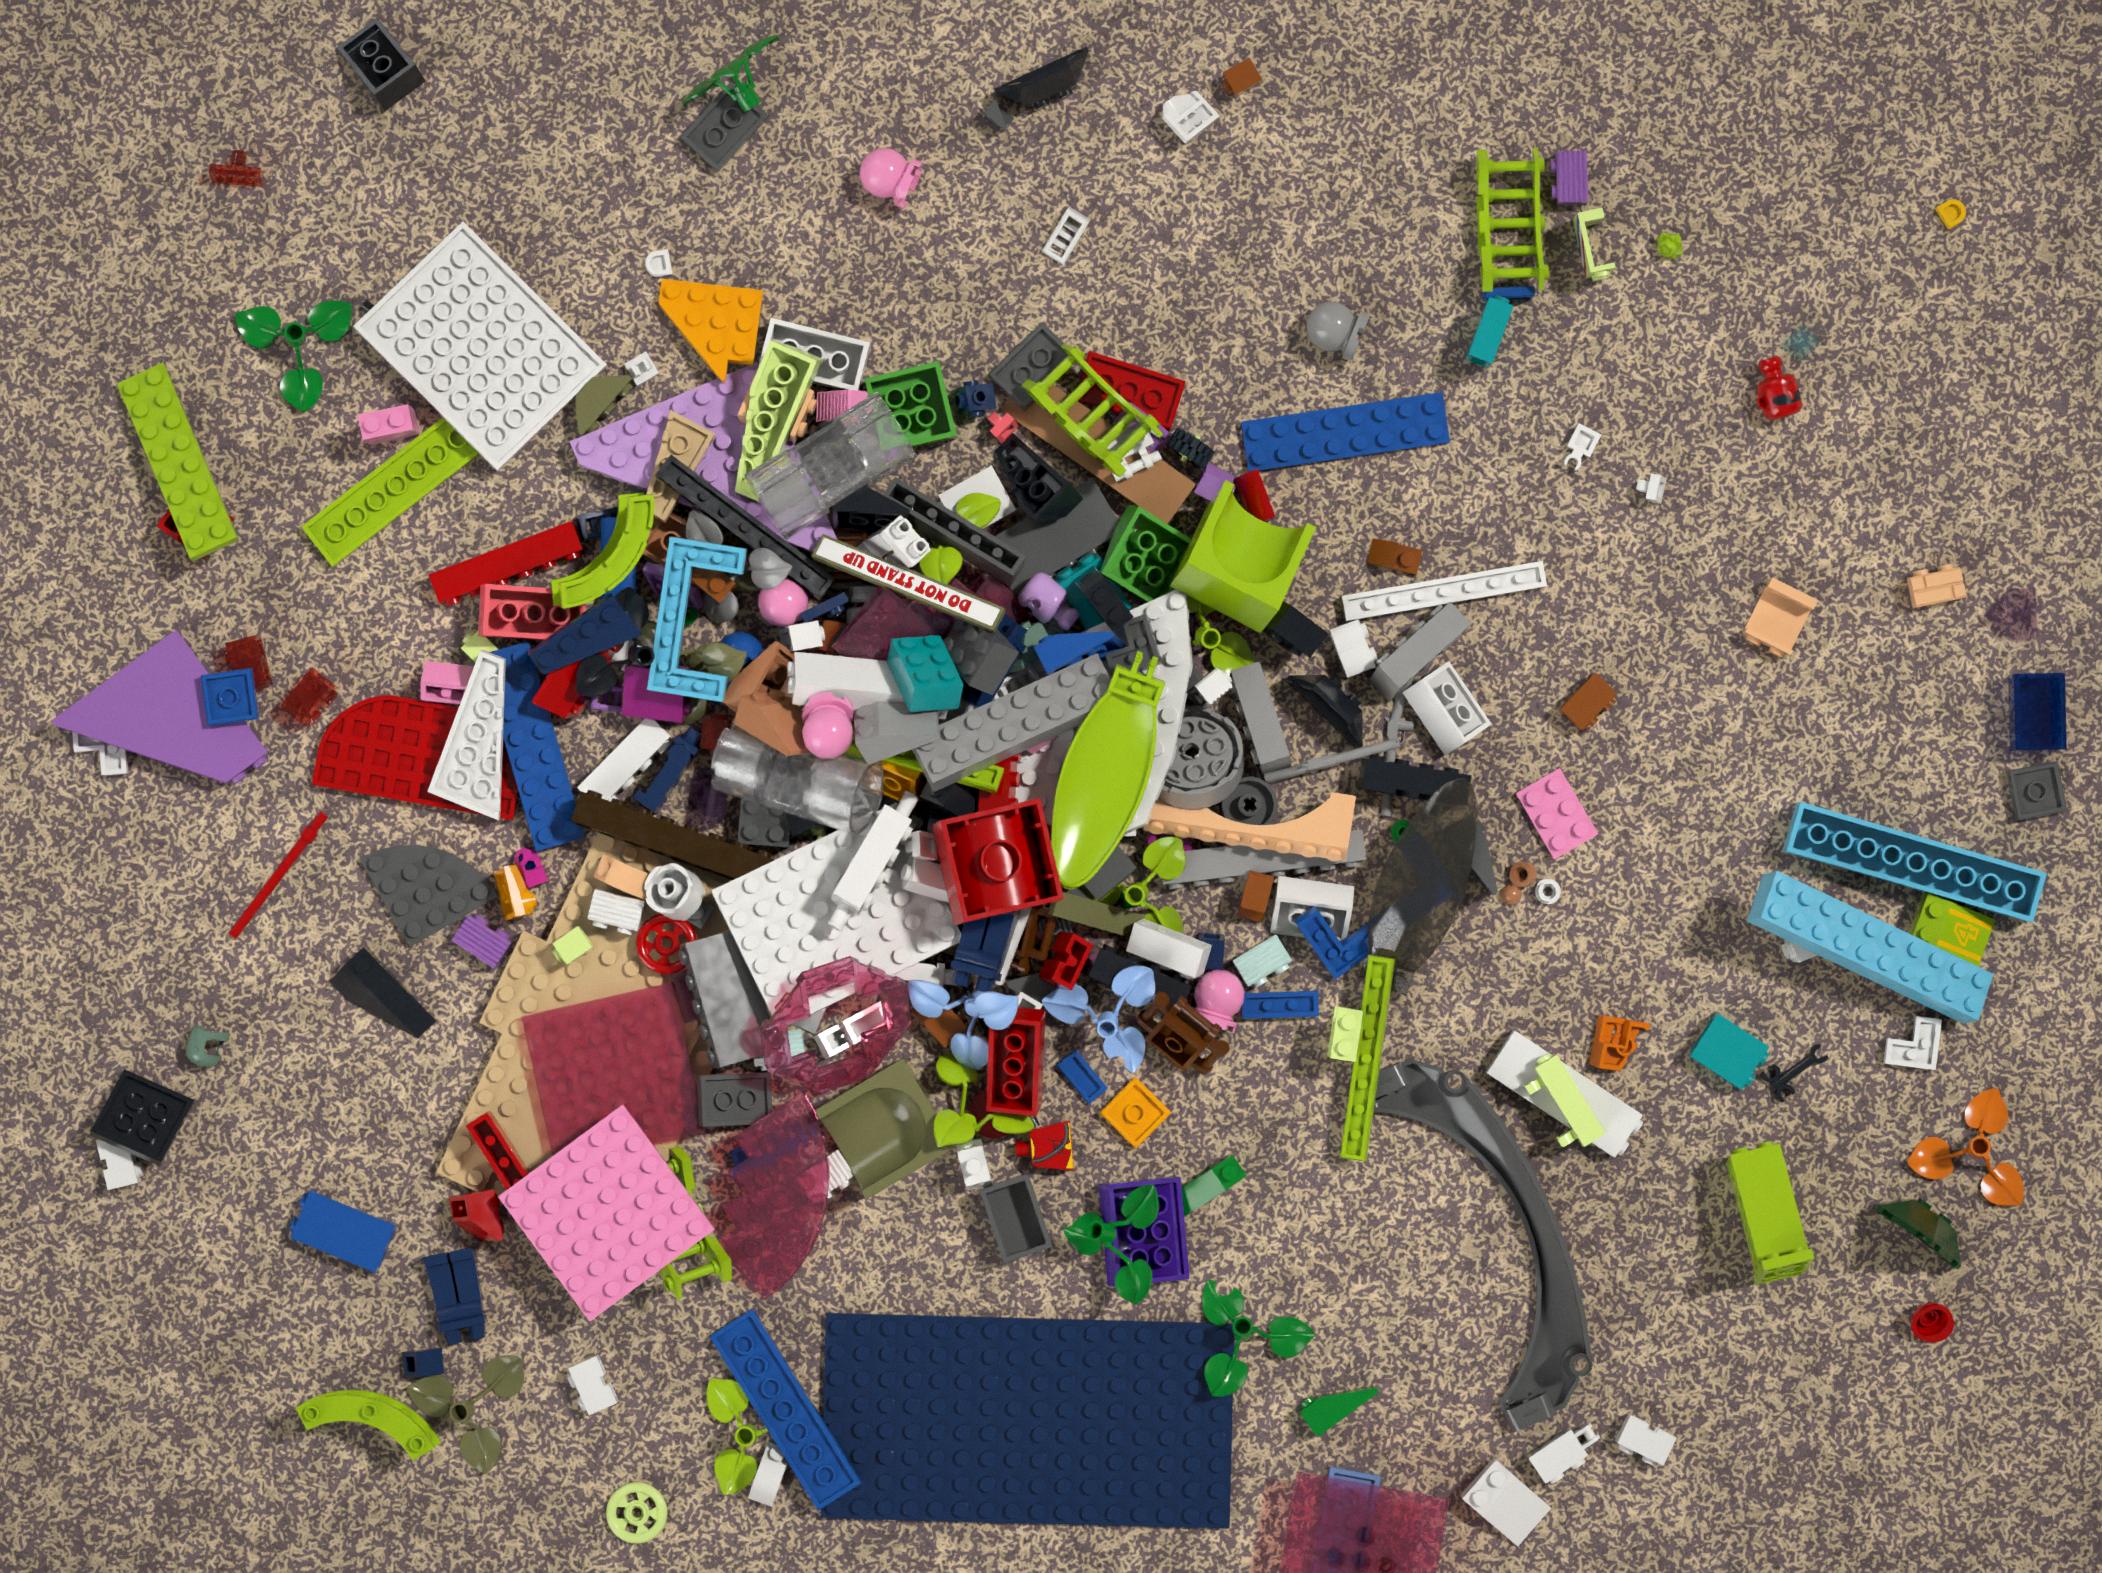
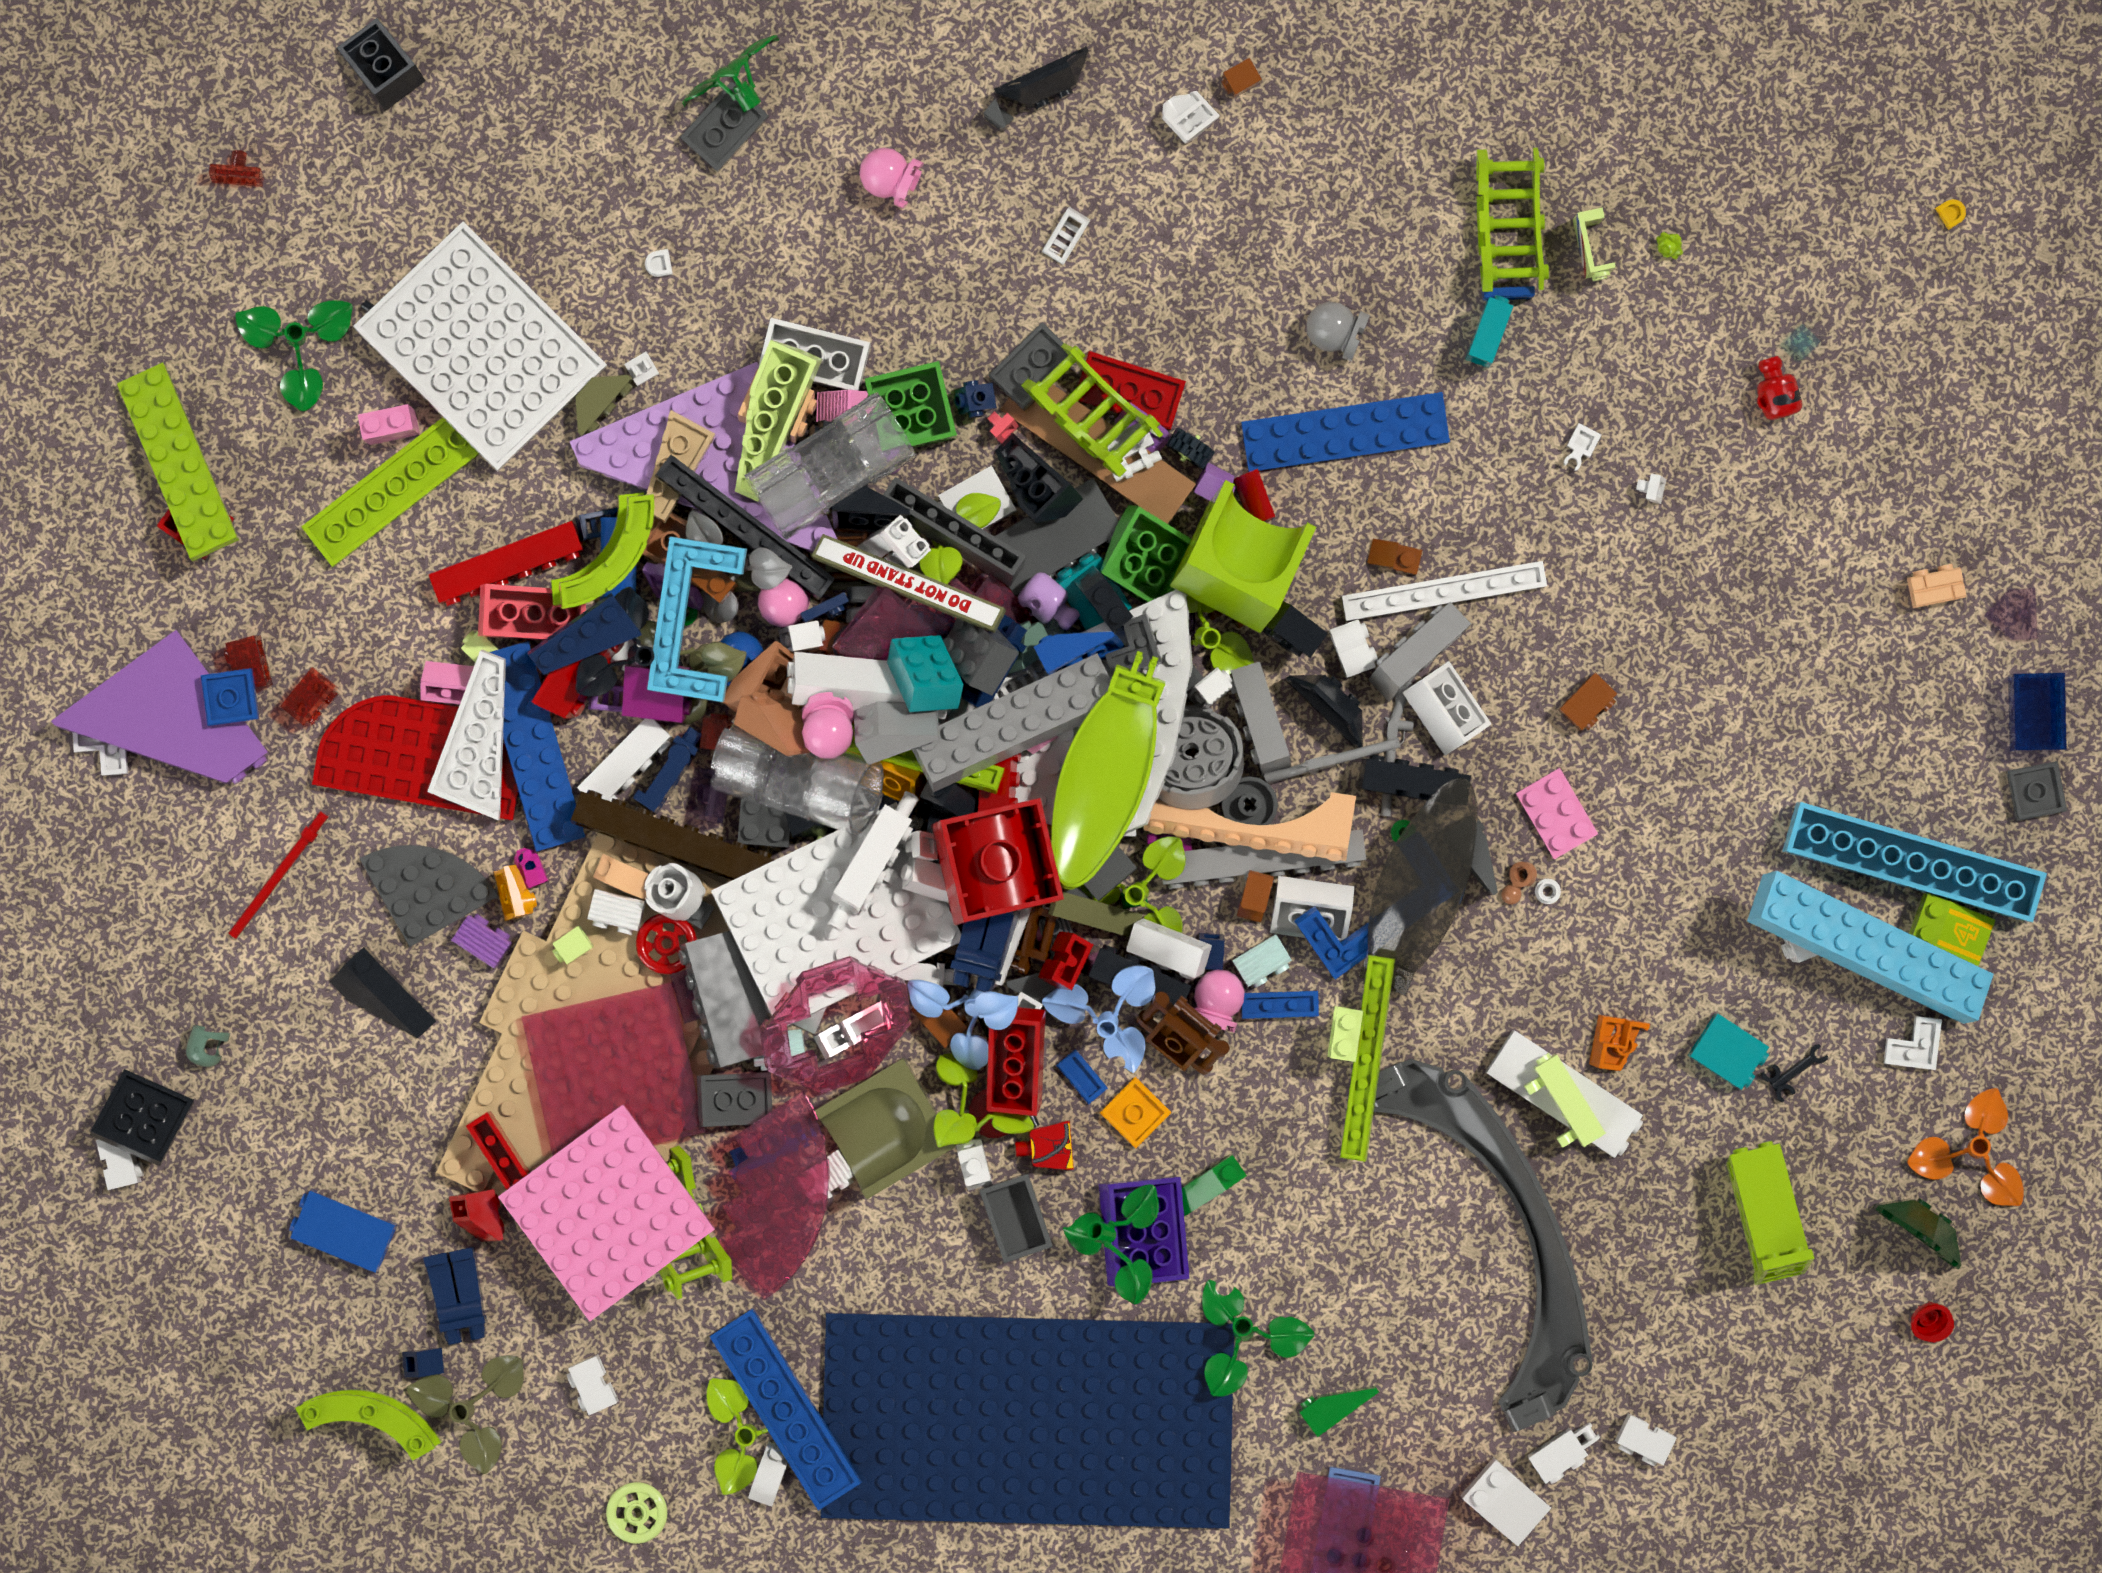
(714, 320): light orange wing -> none
(1570, 178): medium lavender brick -> none
(1779, 617): light nougat panel -> none

